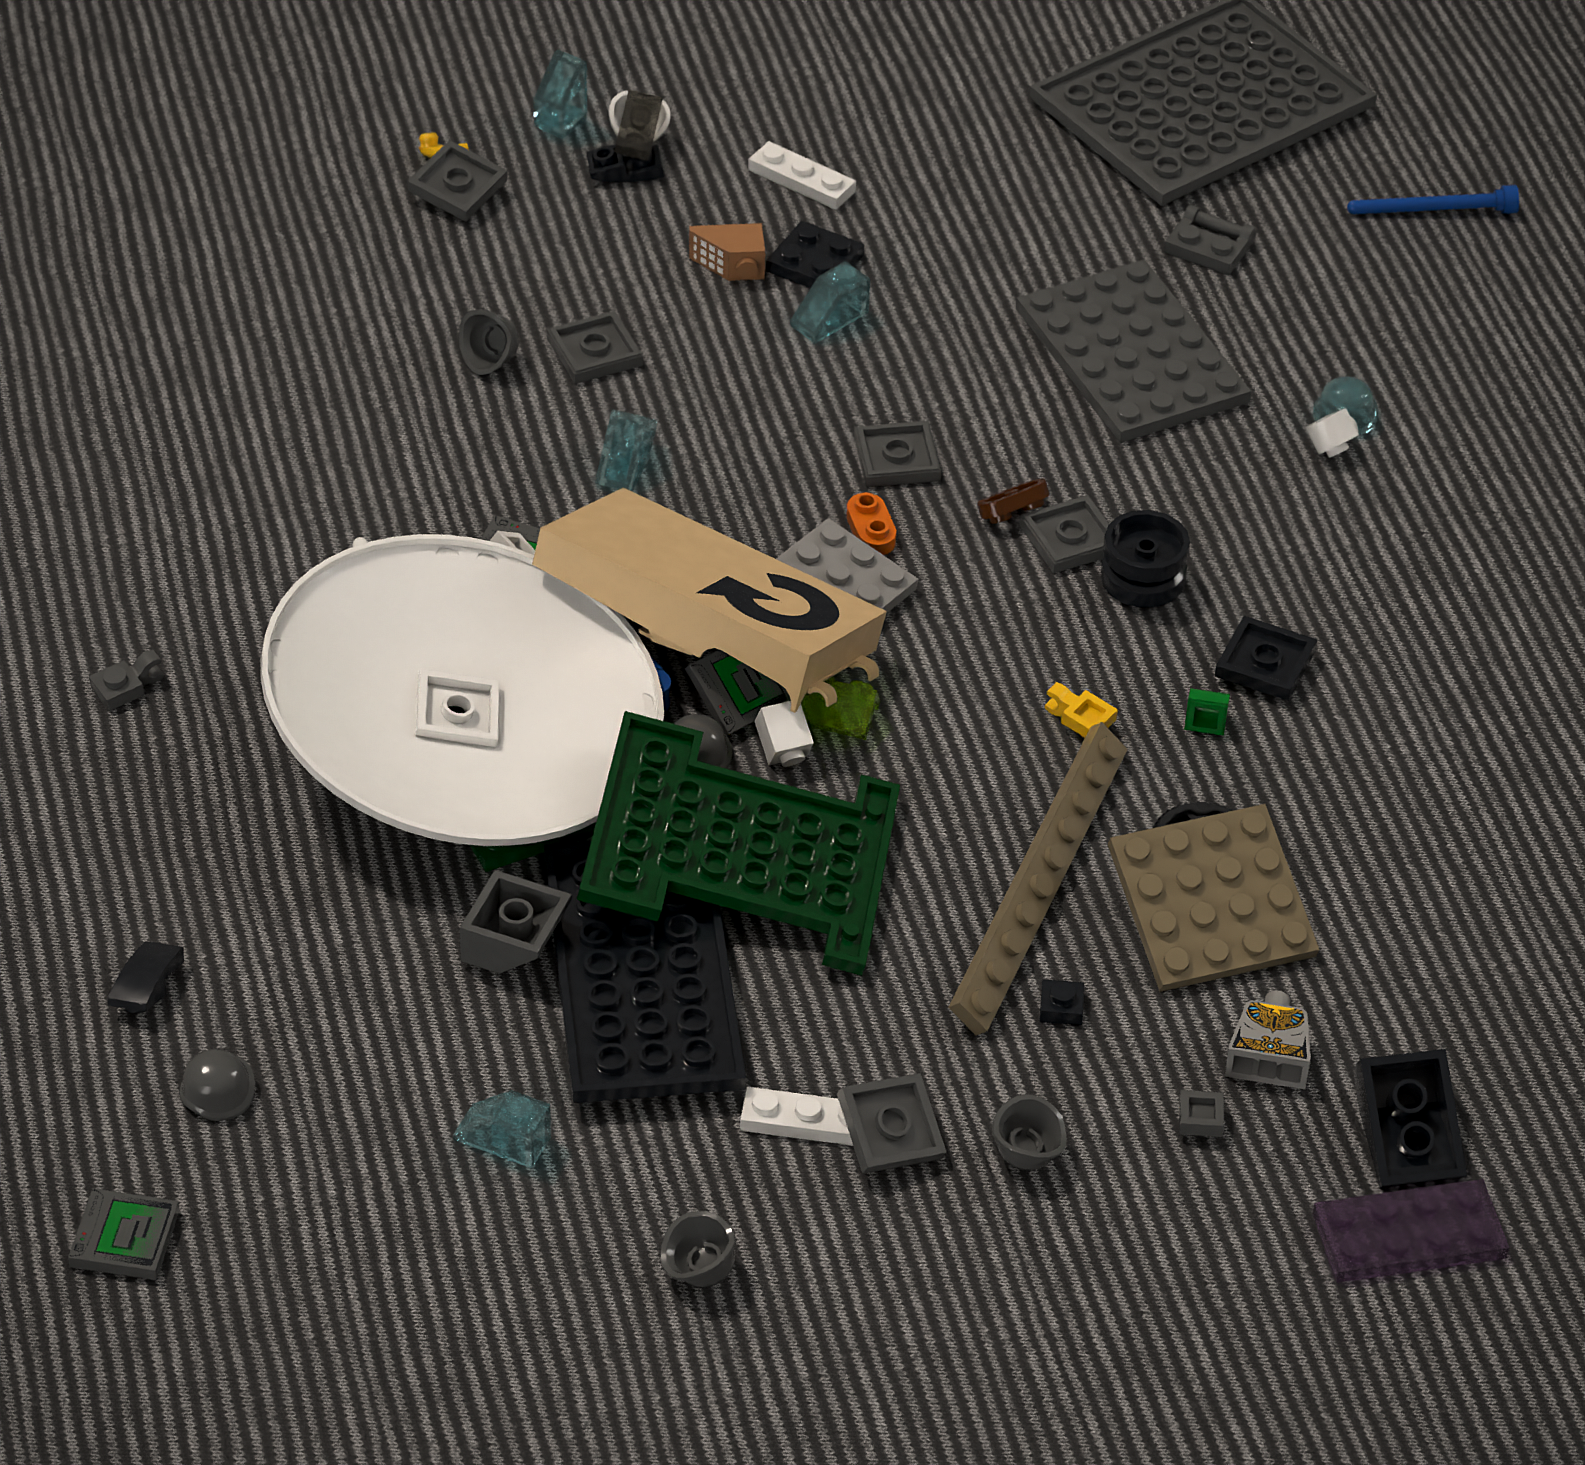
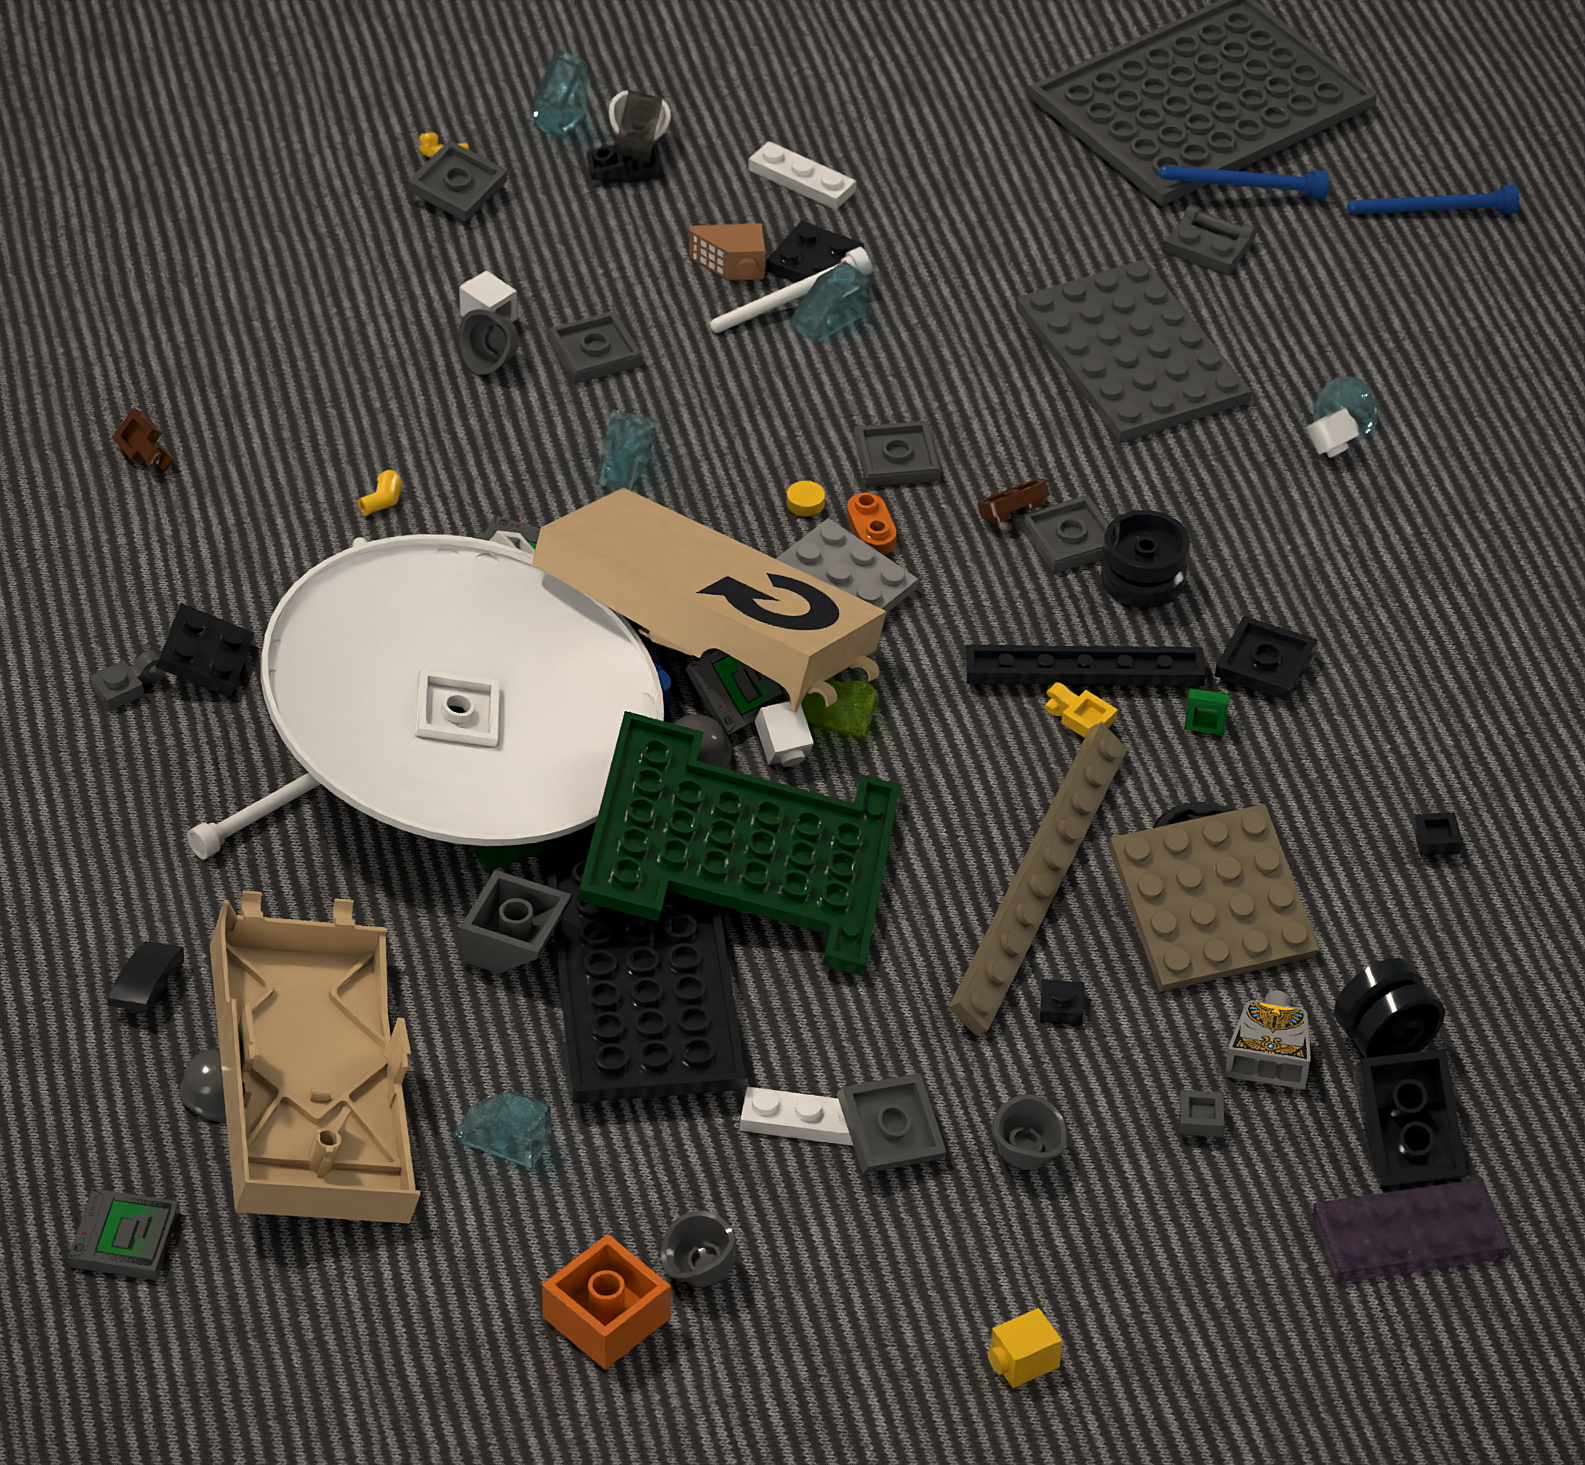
(138, 440): none -> reddish brown plate
(205, 650): none -> black plate
(207, 838): none -> white piece
(311, 1067): none -> tan piece
(386, 493): none -> yellow arm
(488, 294): none -> white brick
(606, 1301): none -> orange brick
(805, 498): none -> yellow tile
(857, 258): none -> white piece
(1025, 1348): none -> yellow brick
(1085, 665): none -> black plate
(1311, 184): none -> blue piece
(1389, 1009): none -> black wheel
(1437, 833): none -> black plate

